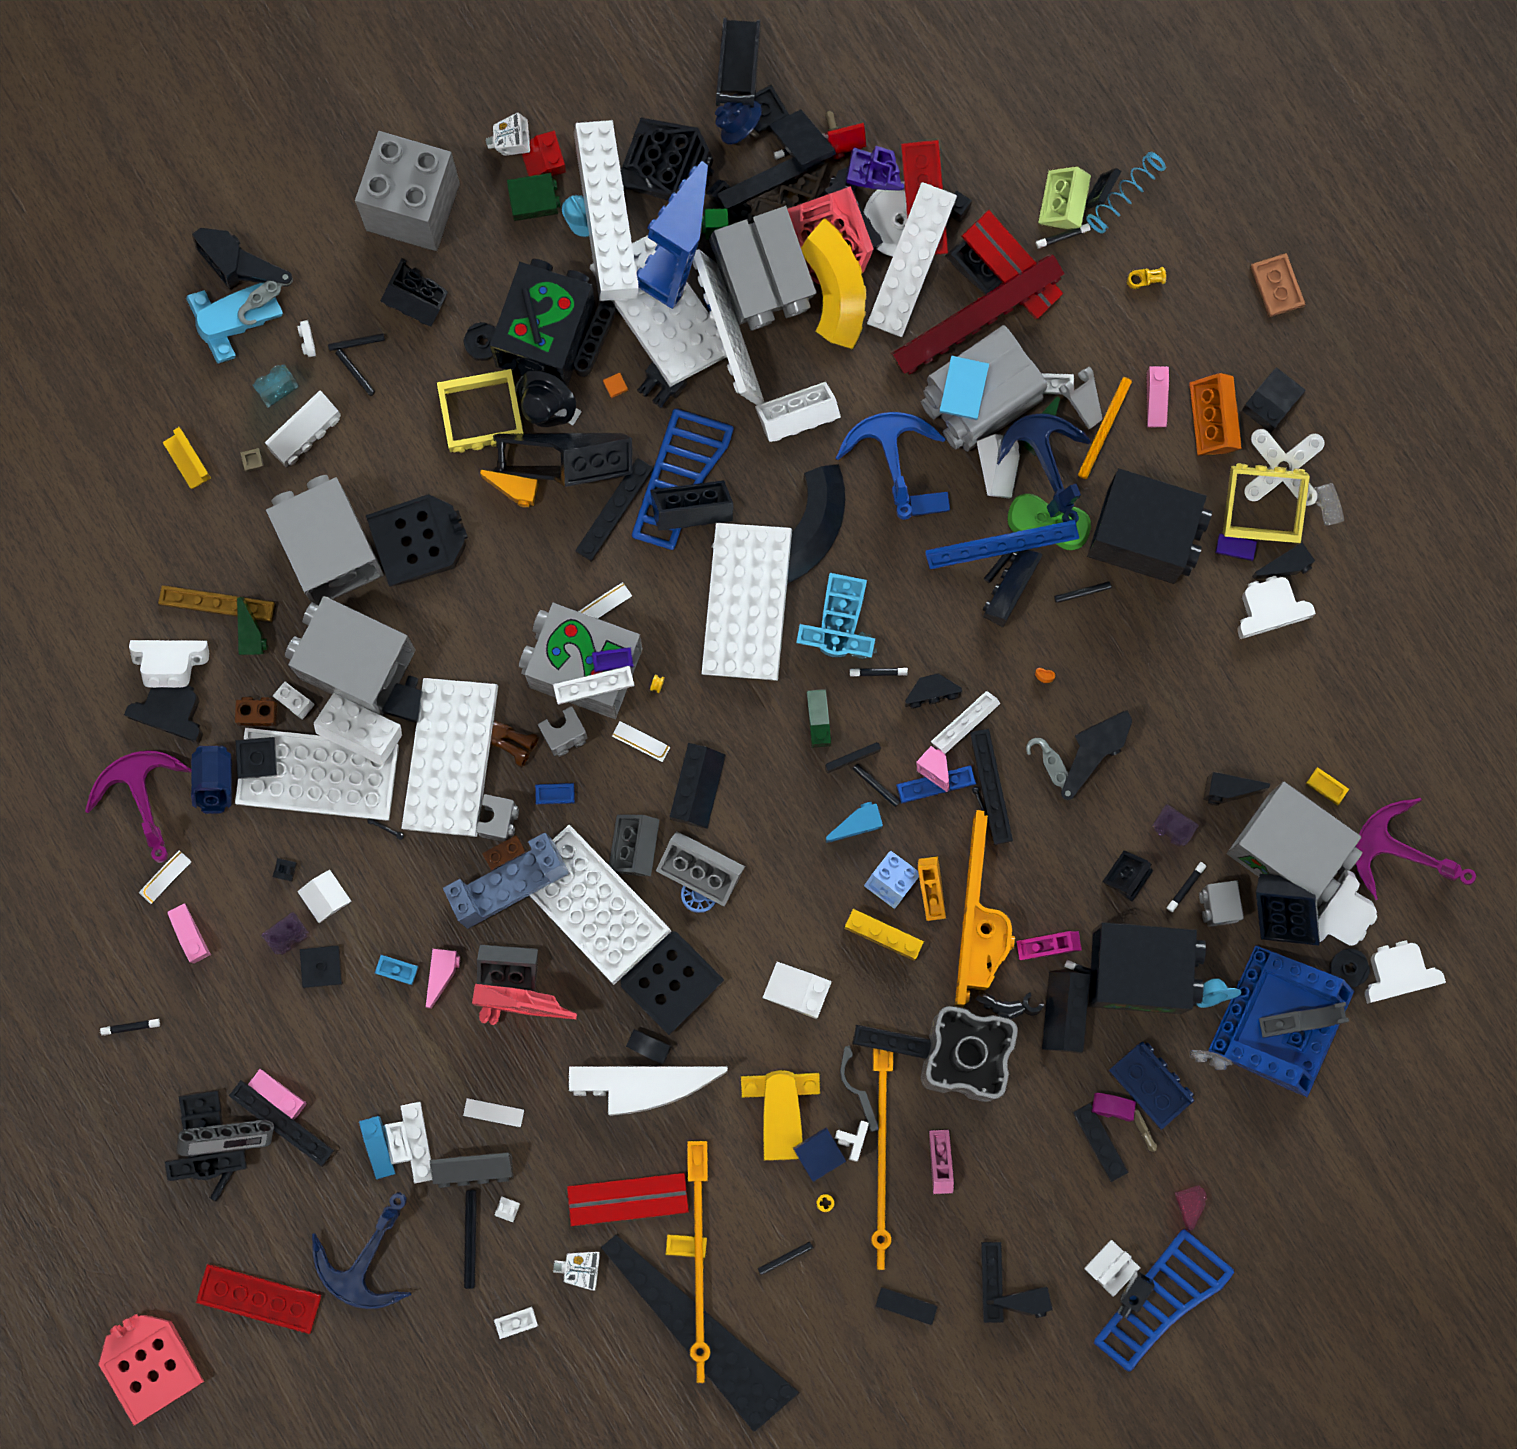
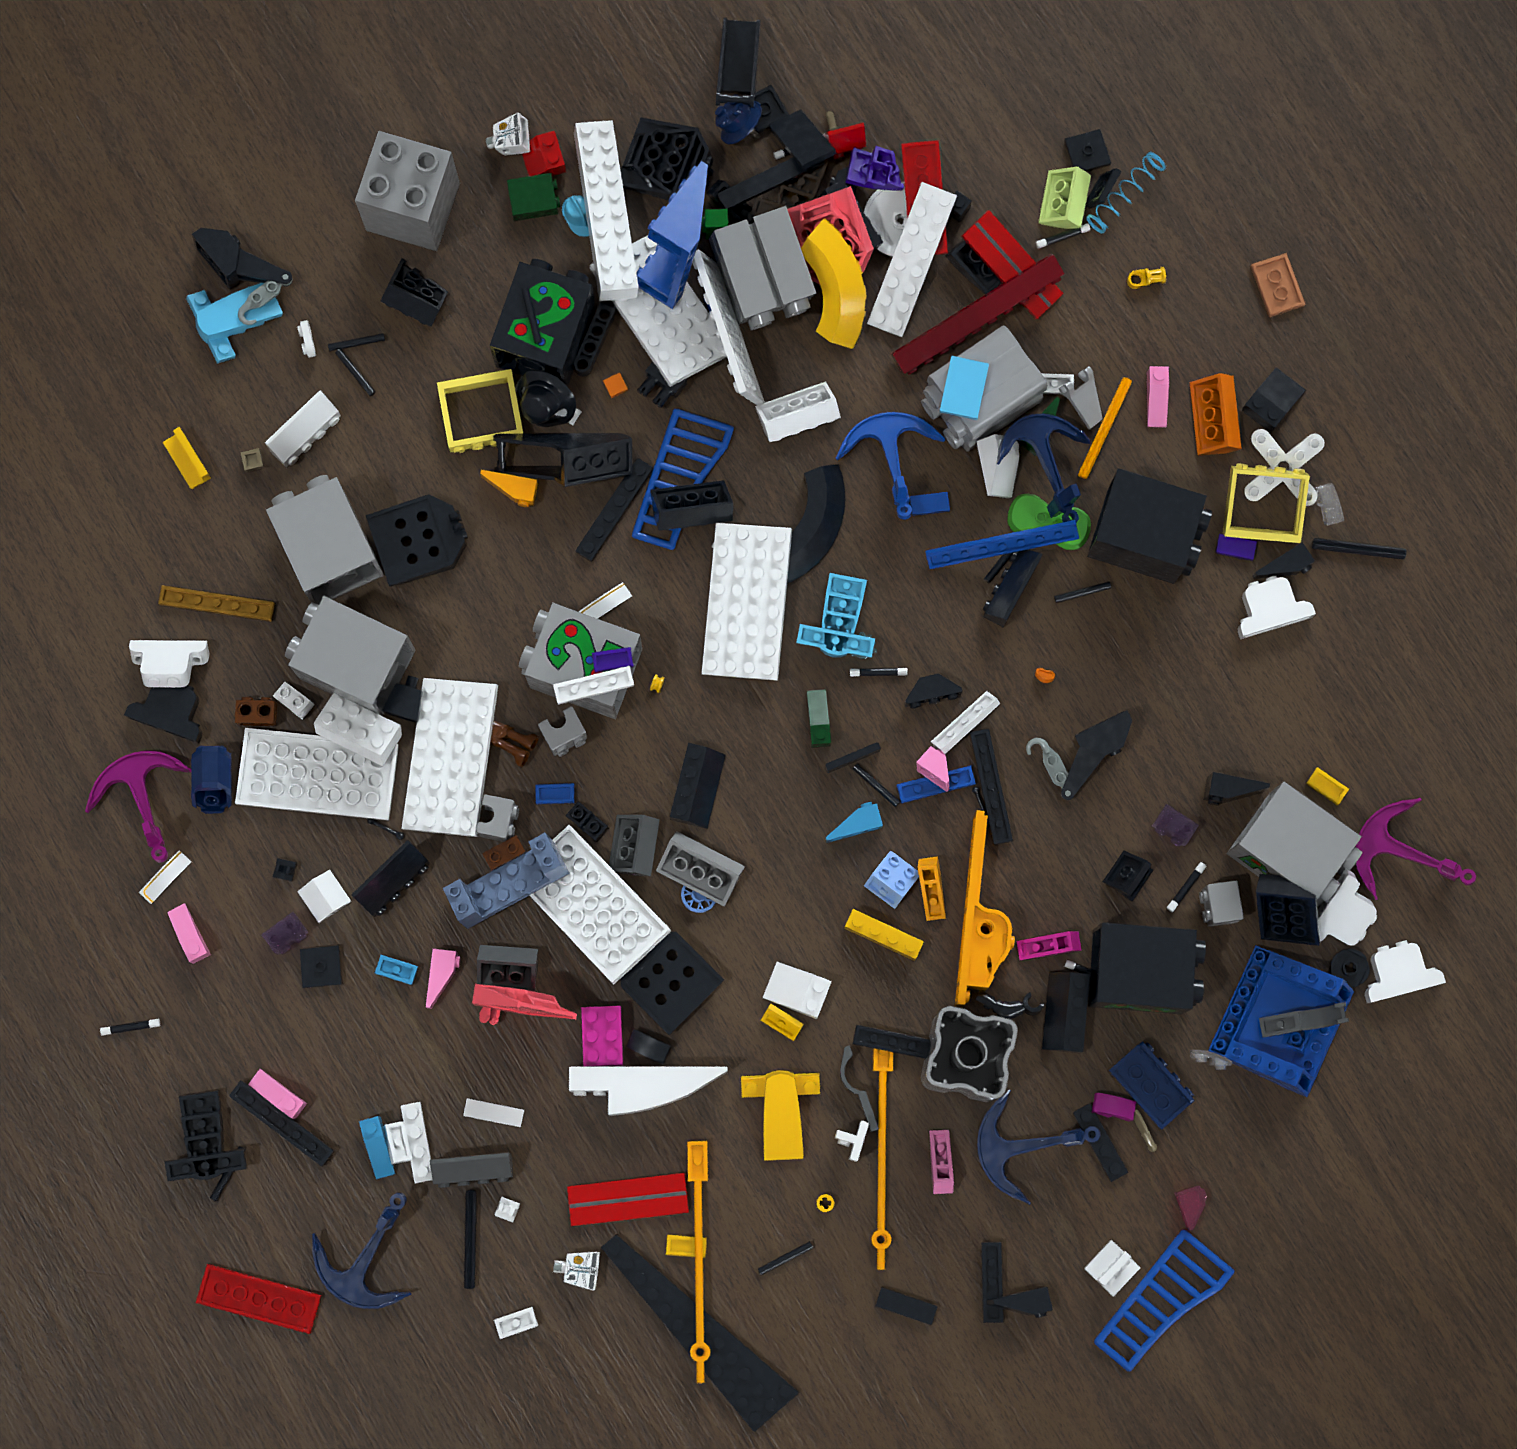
(125, 1343): coral hinge -> none
(225, 1138): dark grey beam -> none
(250, 635): dark green slope -> none
(256, 758): black tile -> none
(275, 385): clear light blue slope -> none
(391, 878): none -> black slope
(472, 337): black plate -> none
(587, 821): none -> black slope
(602, 1036): none -> dark pink brick
(641, 741): white sticker -> none
(782, 1022): none -> yellow plate
(819, 1154): dark blue tile -> none
(995, 1150): none -> dark blue piece
(1088, 151): none -> black plate
(1138, 1286): black torso -> none
(1216, 992): medium azure piece -> none
(1359, 548): none -> black axle

